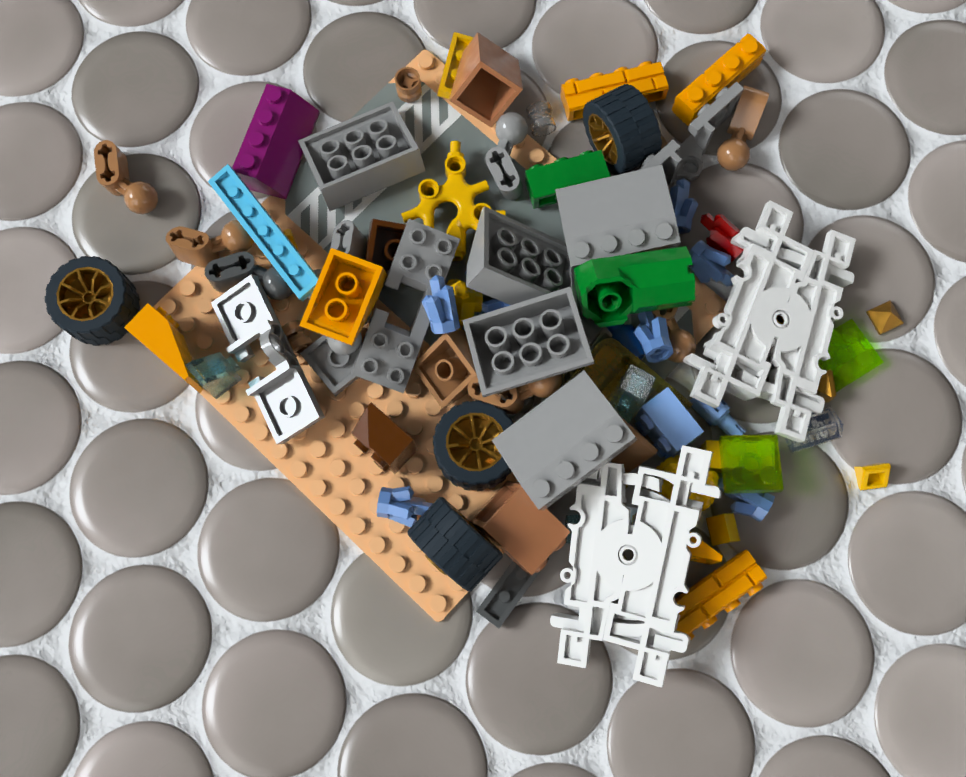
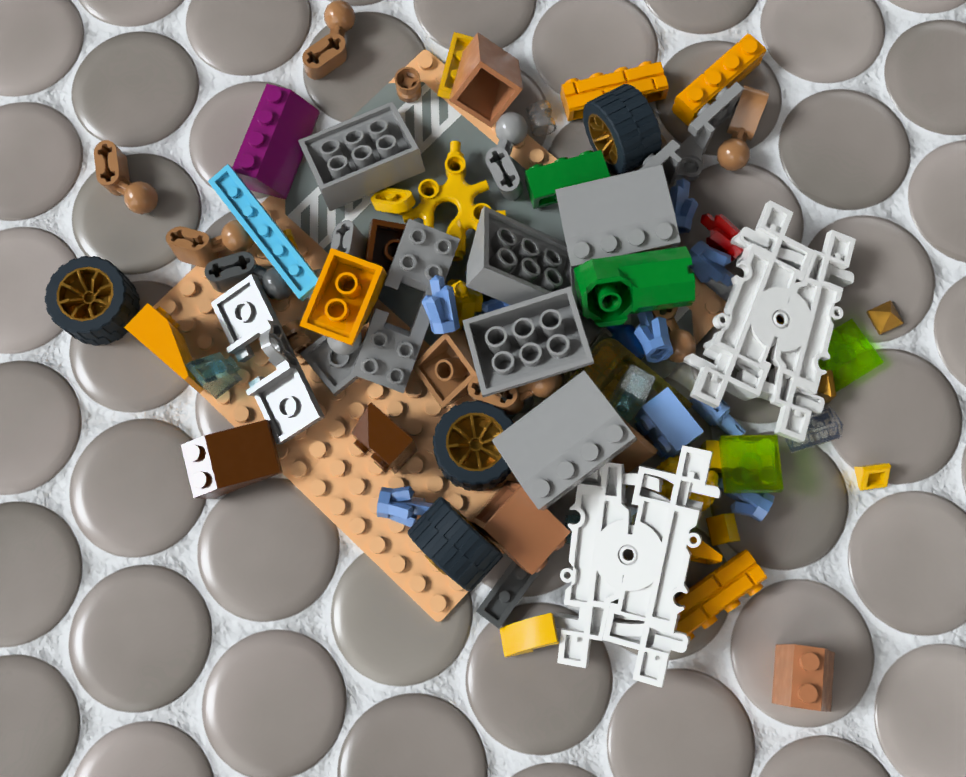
(231, 459): none -> reddish brown slope
(330, 50): none -> medium nougat beam
(393, 201): none -> yellow plate
(529, 635): none -> yellow slope
(803, 677): none -> nougat slope

